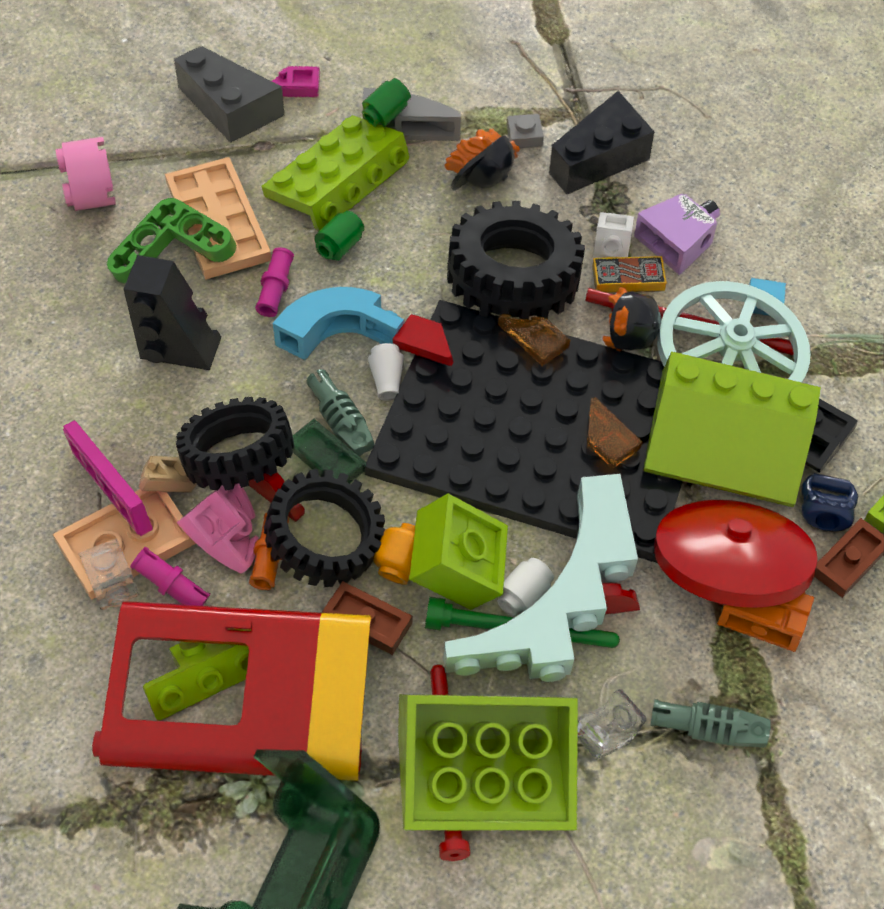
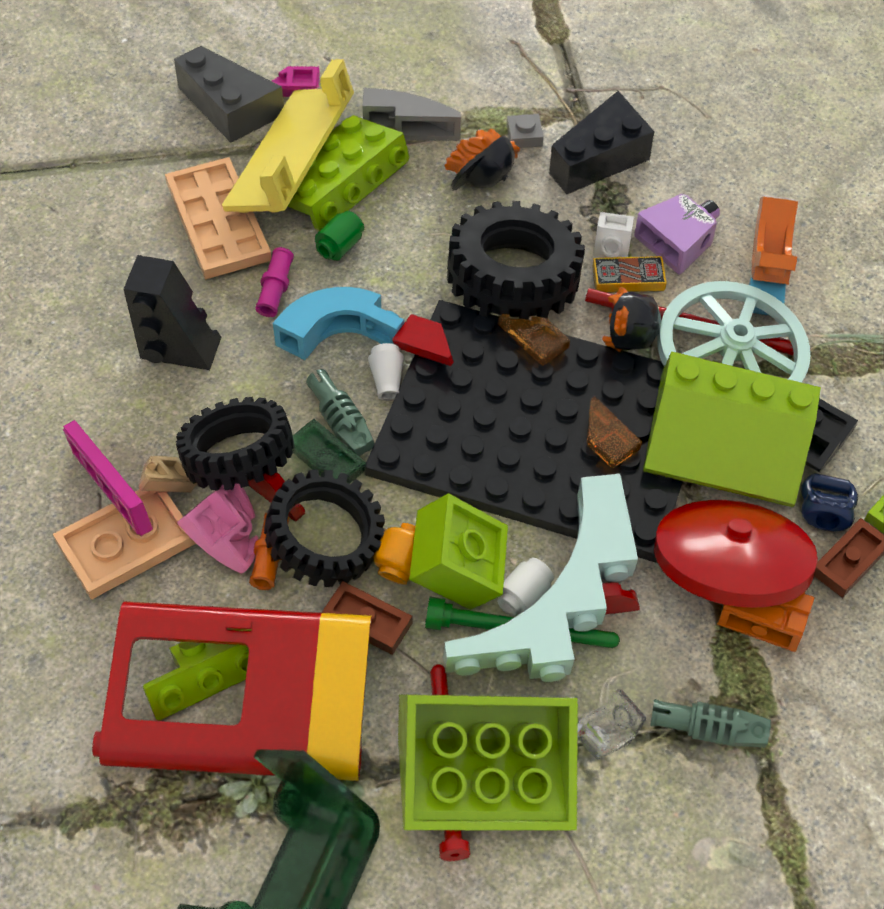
(86, 172): bright pink brick -> none
(109, 574): clear bracket -> none
(169, 579): dark pink pin -> none
(171, 228): bright green beam -> none
(291, 144): none -> light yellow bracket
(386, 102): green brick -> none
(773, 240): none -> orange arch

